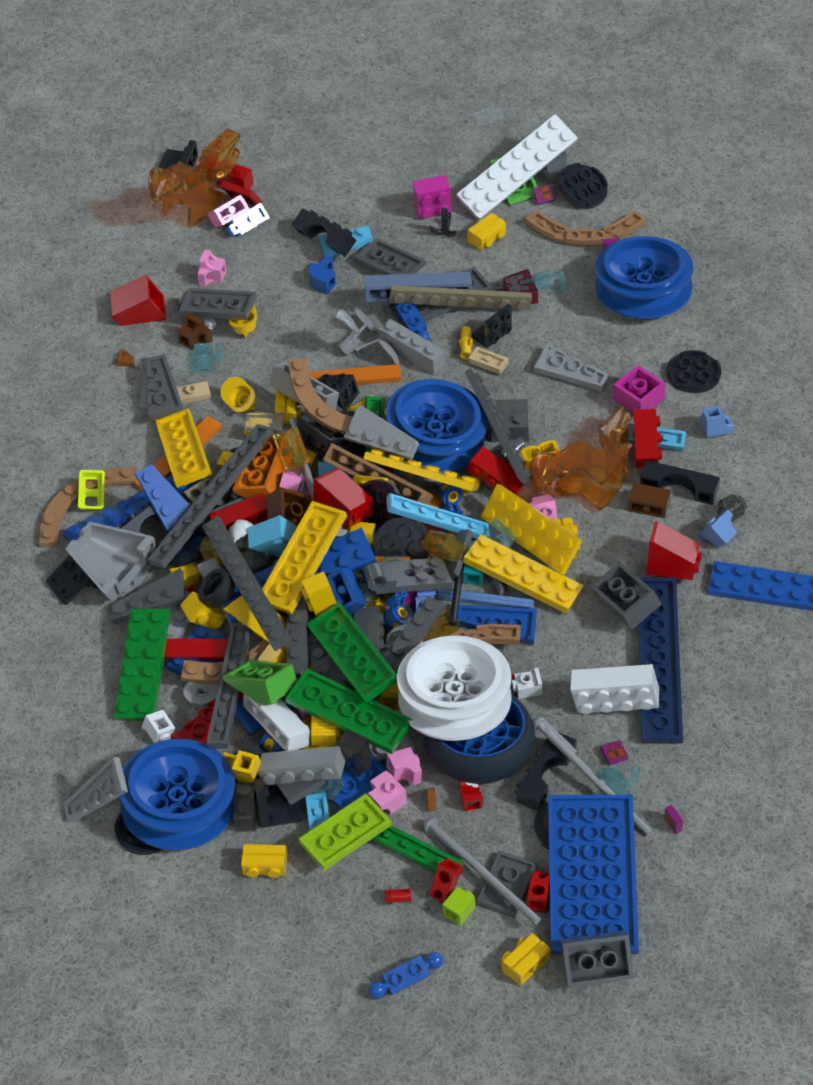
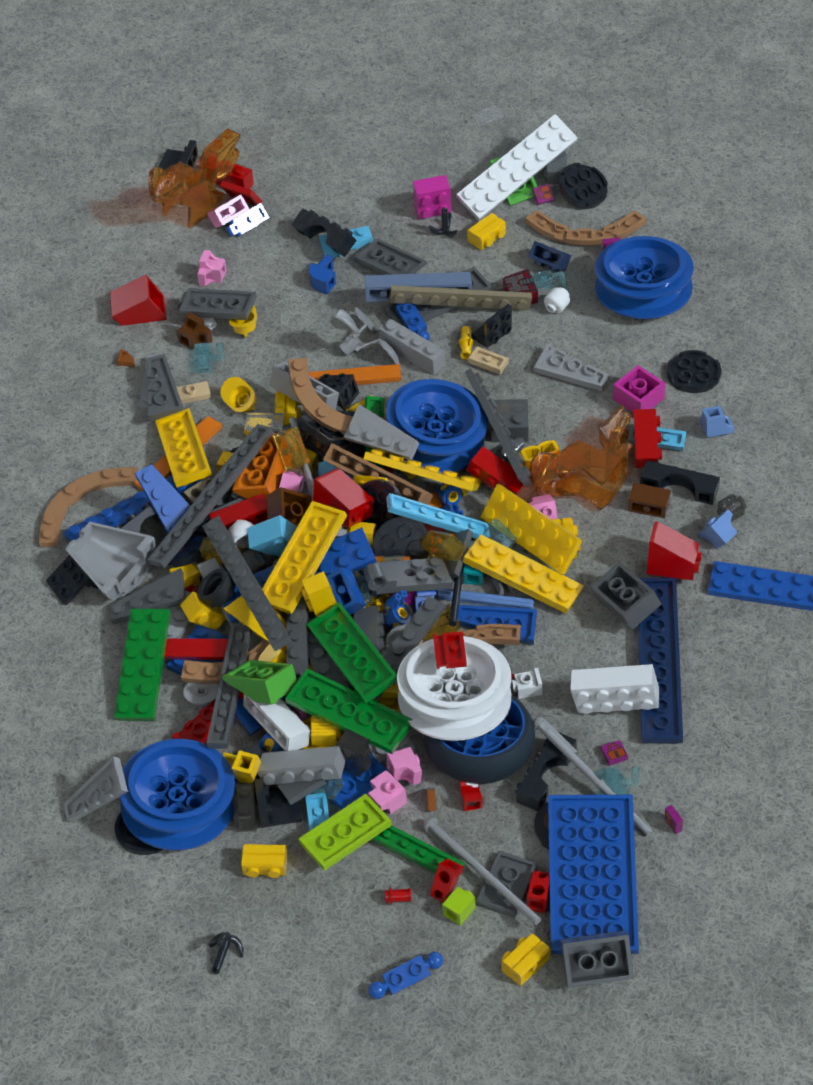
(85, 475): neon yellow piece -> none
(158, 726): white brick -> none
(223, 941): none -> black piece
(450, 650): none -> red plate
(547, 255): none -> dark blue brick
(557, 300): none -> white head

